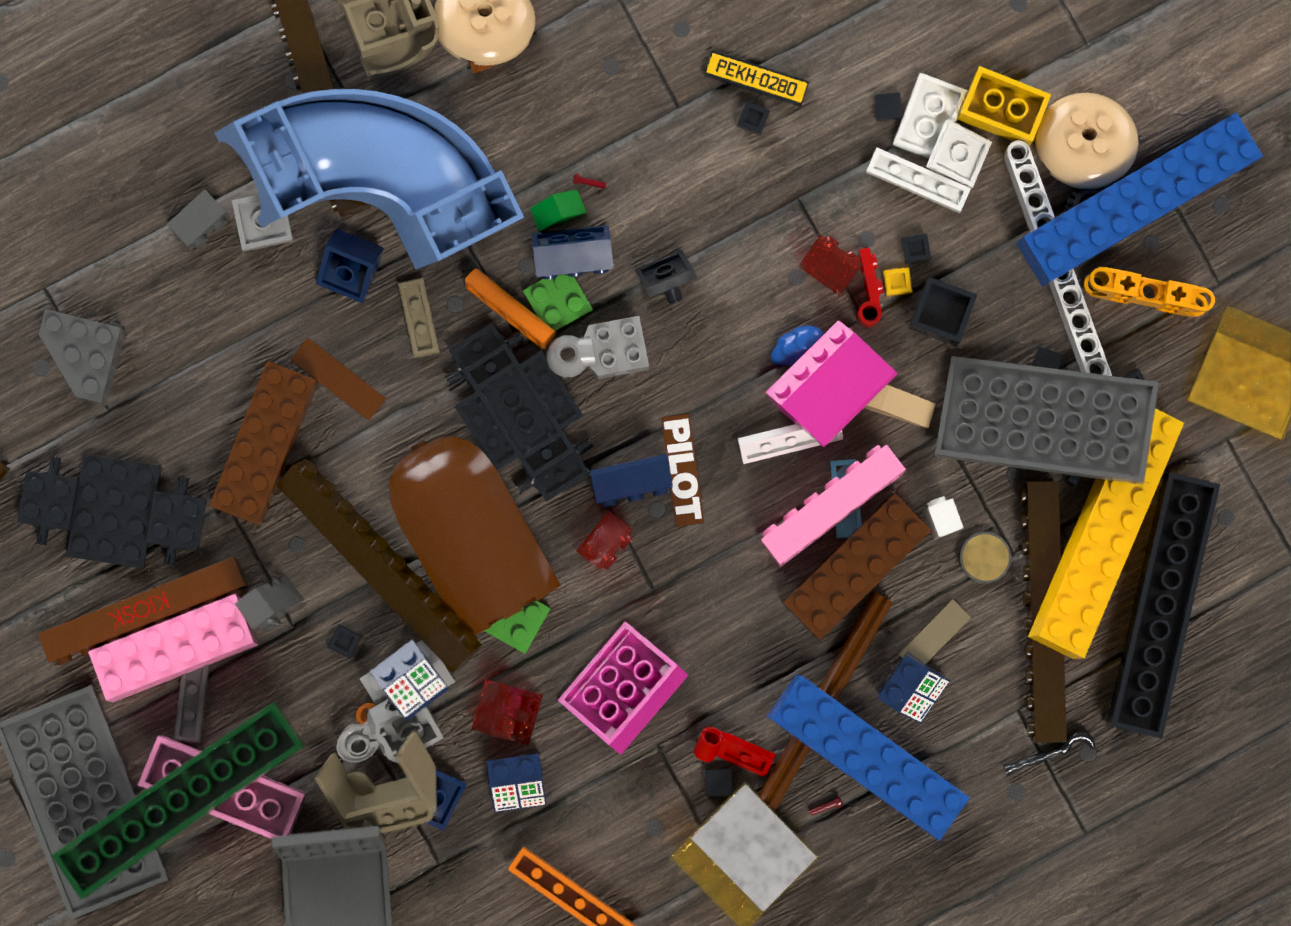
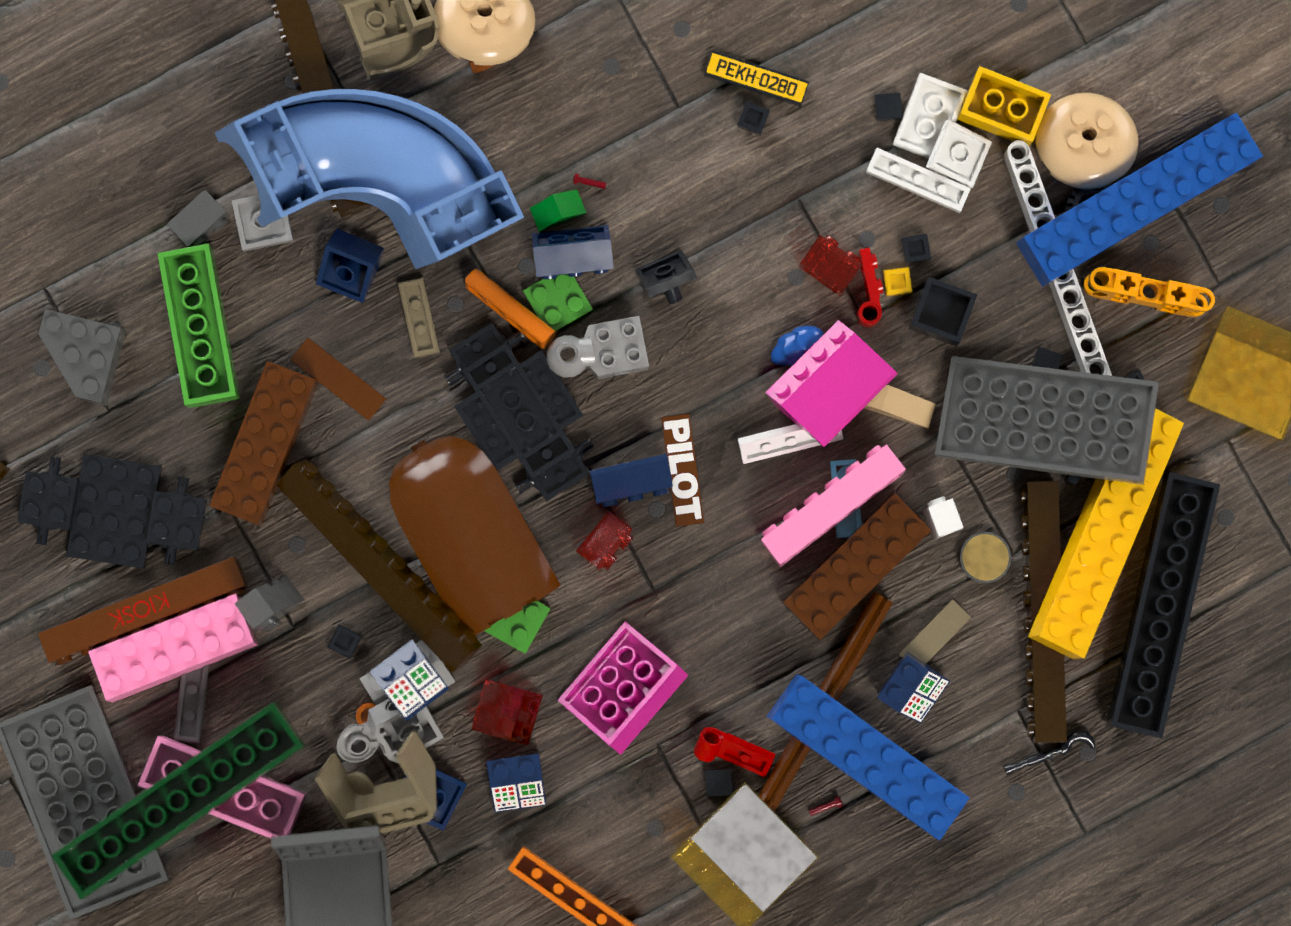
(198, 326): none -> bright green brick

